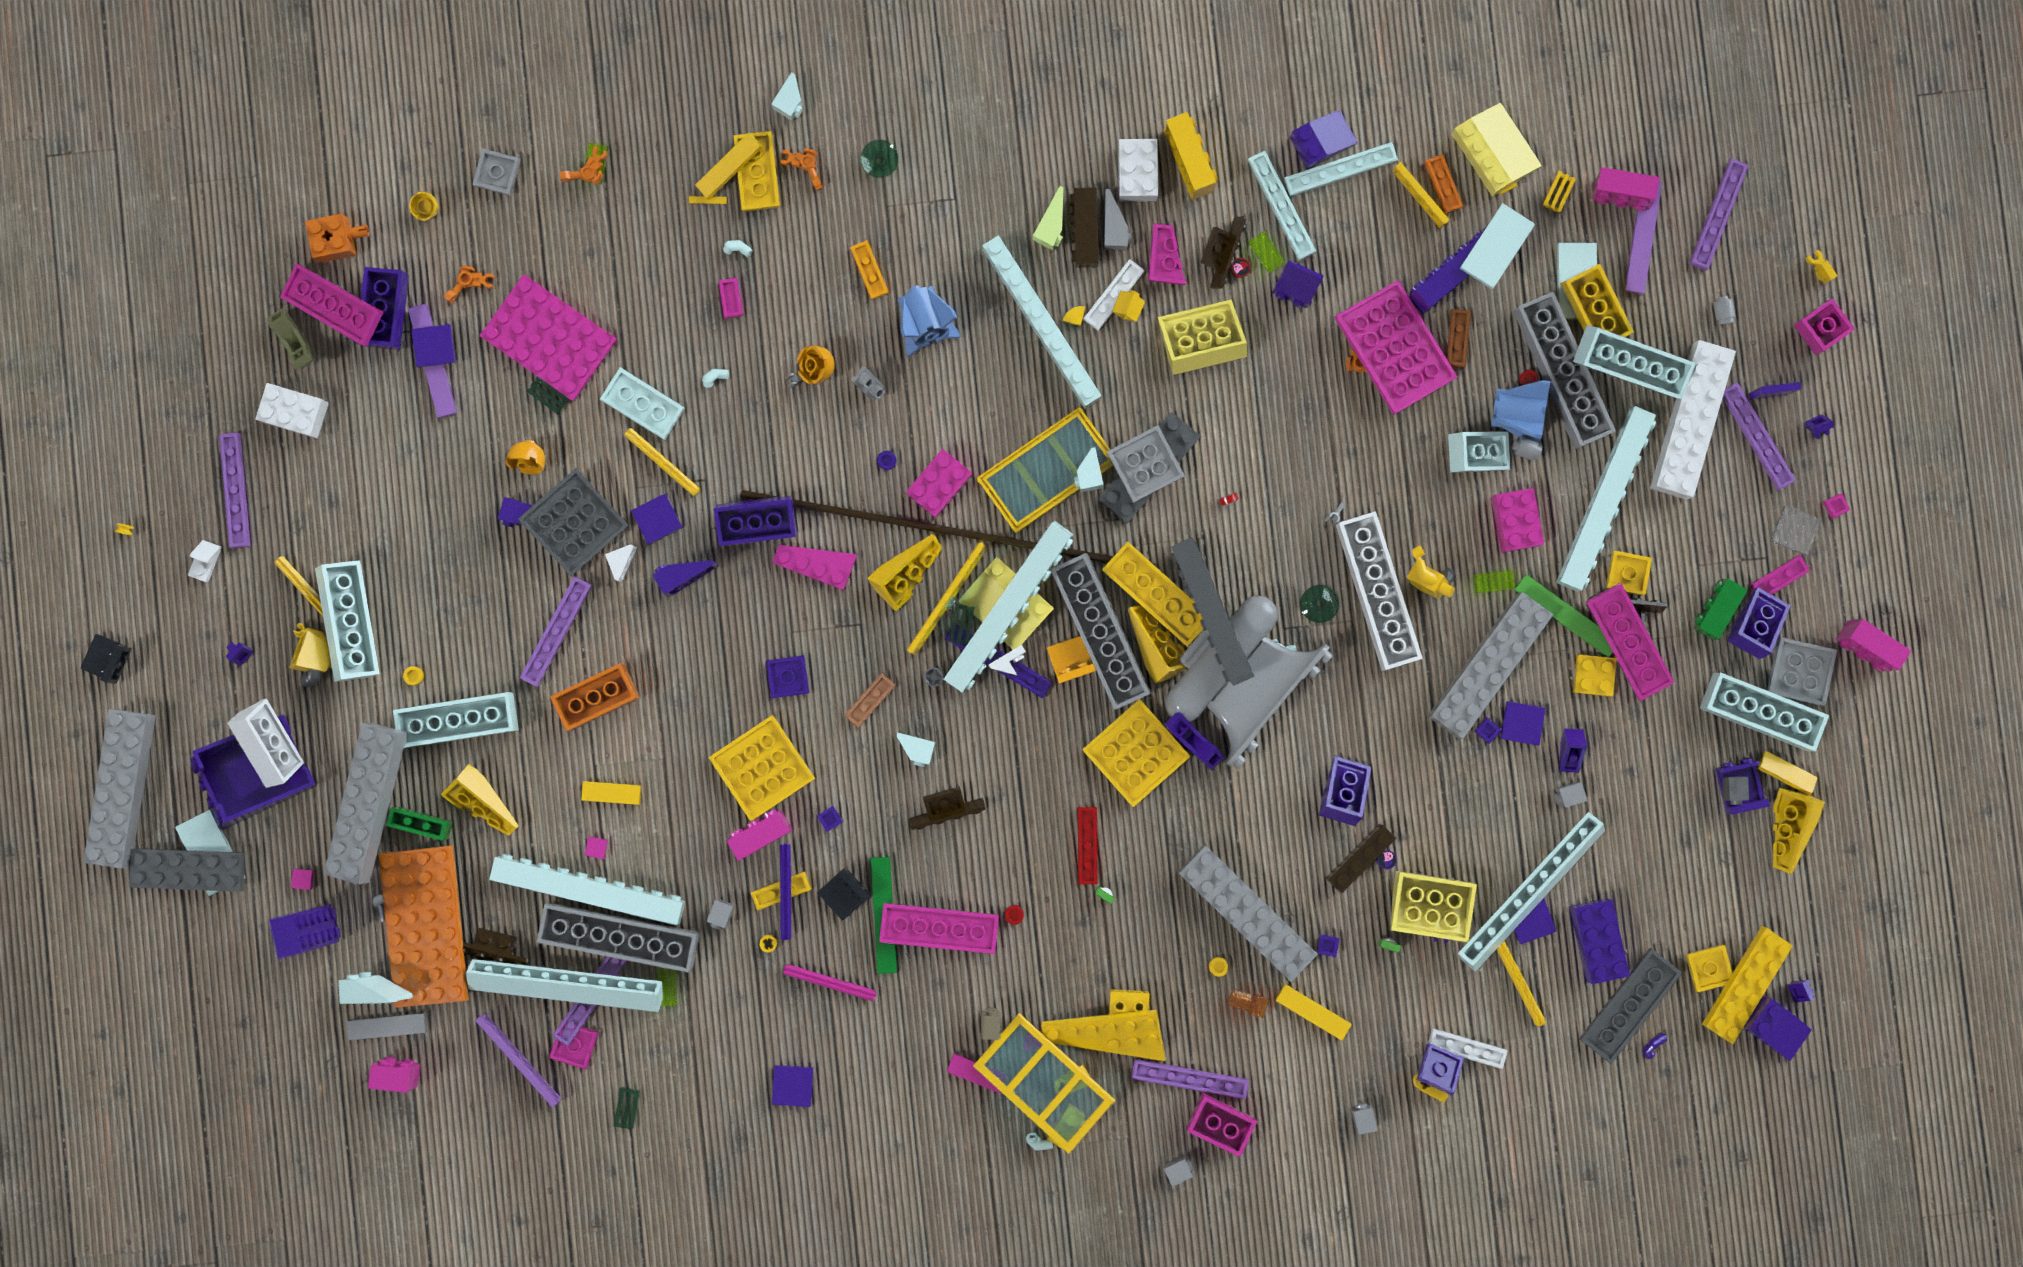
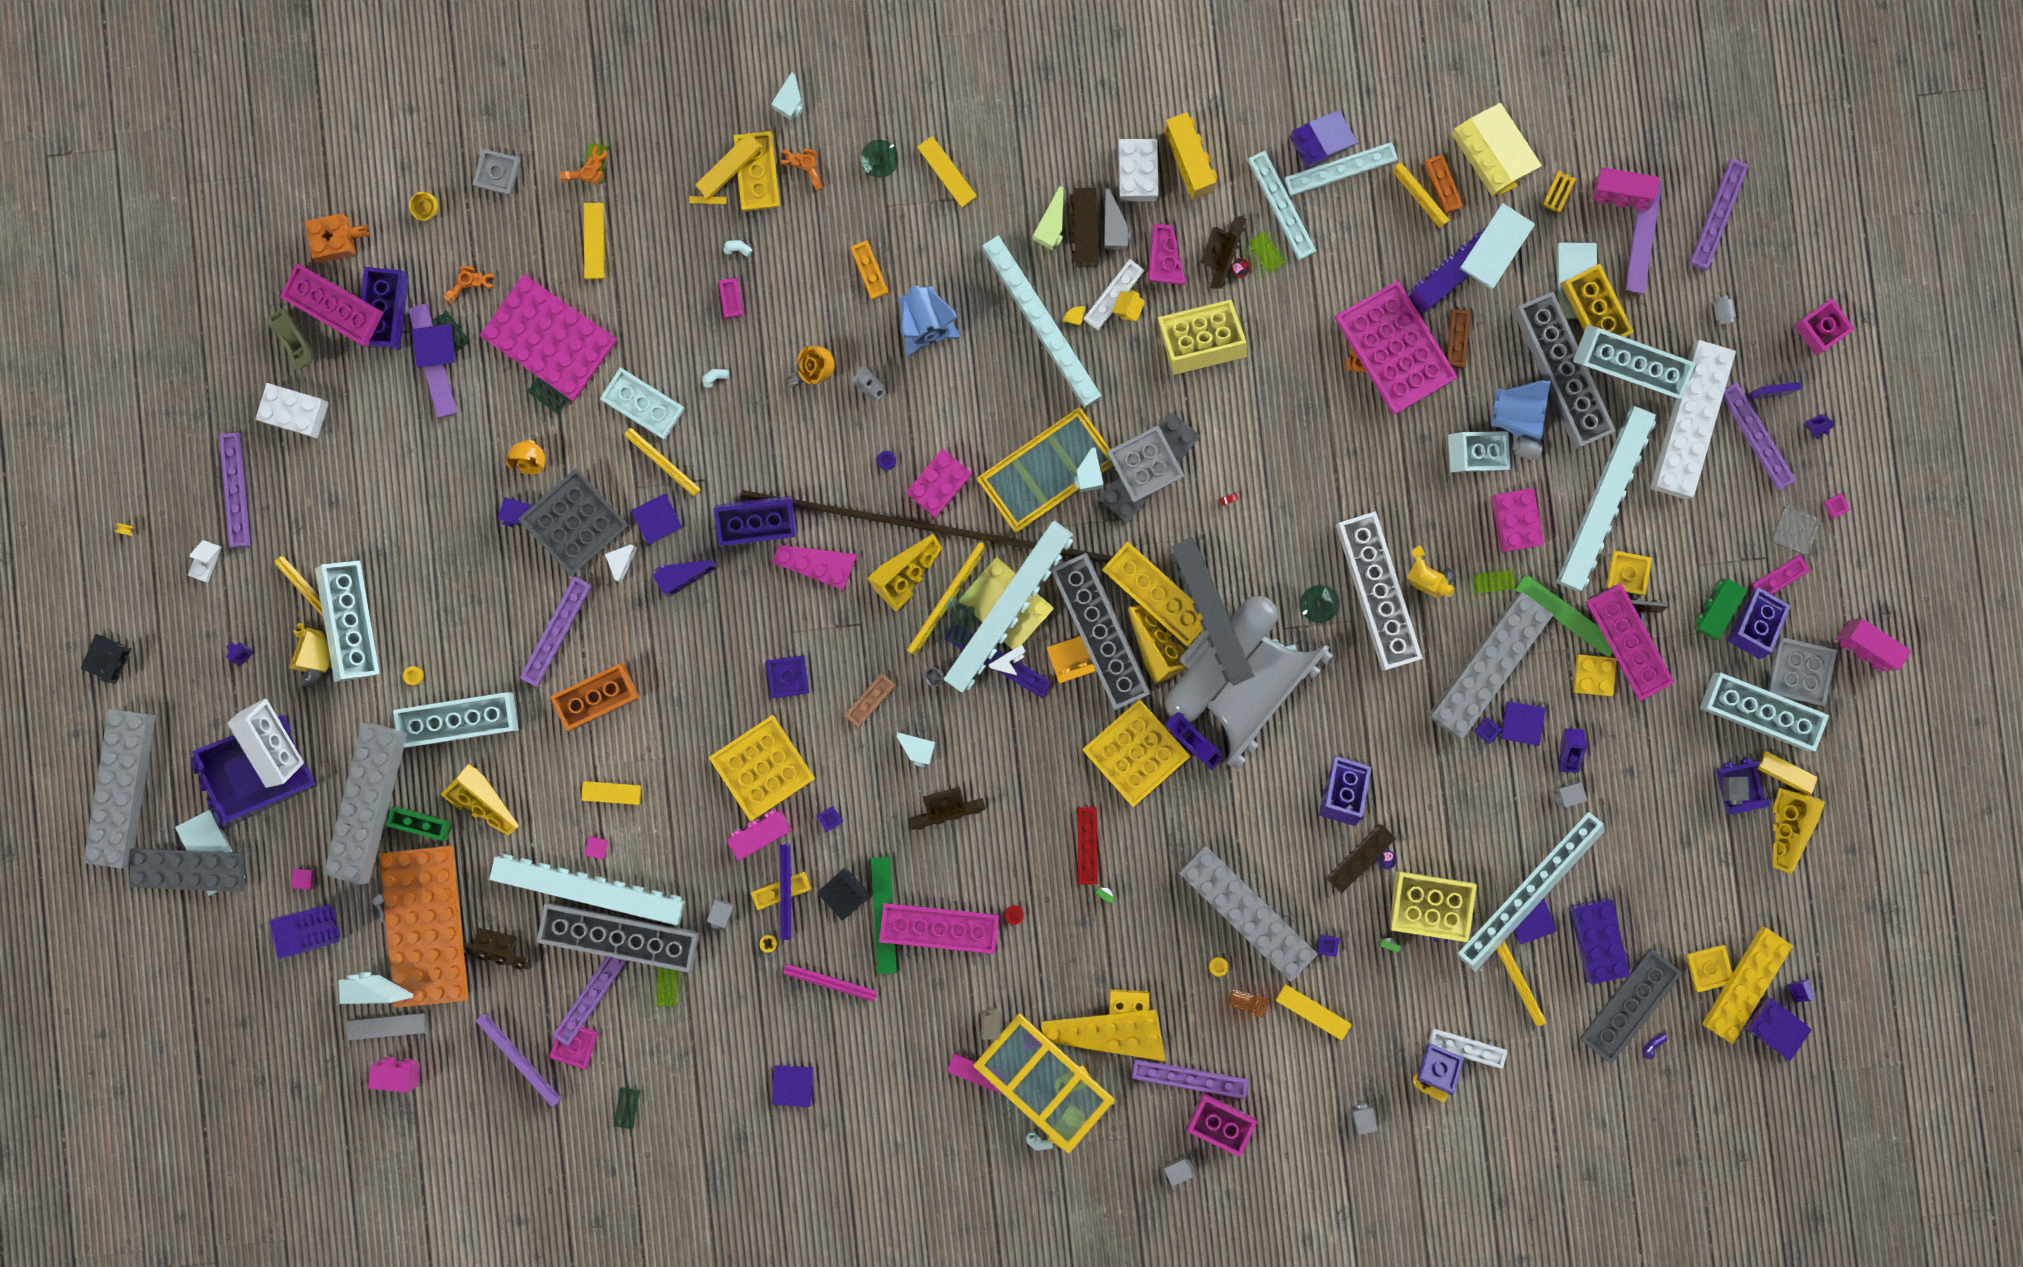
(441, 318): none -> clear green tile
(565, 985): light aqua brick -> none
(594, 241): none -> yellow tile
(947, 172): none -> yellow tile
(1297, 284): dark purple slope -> none
(1335, 515): light grey hand -> none
(1528, 377): red tile -> none
(1823, 268): yellow plate -> none

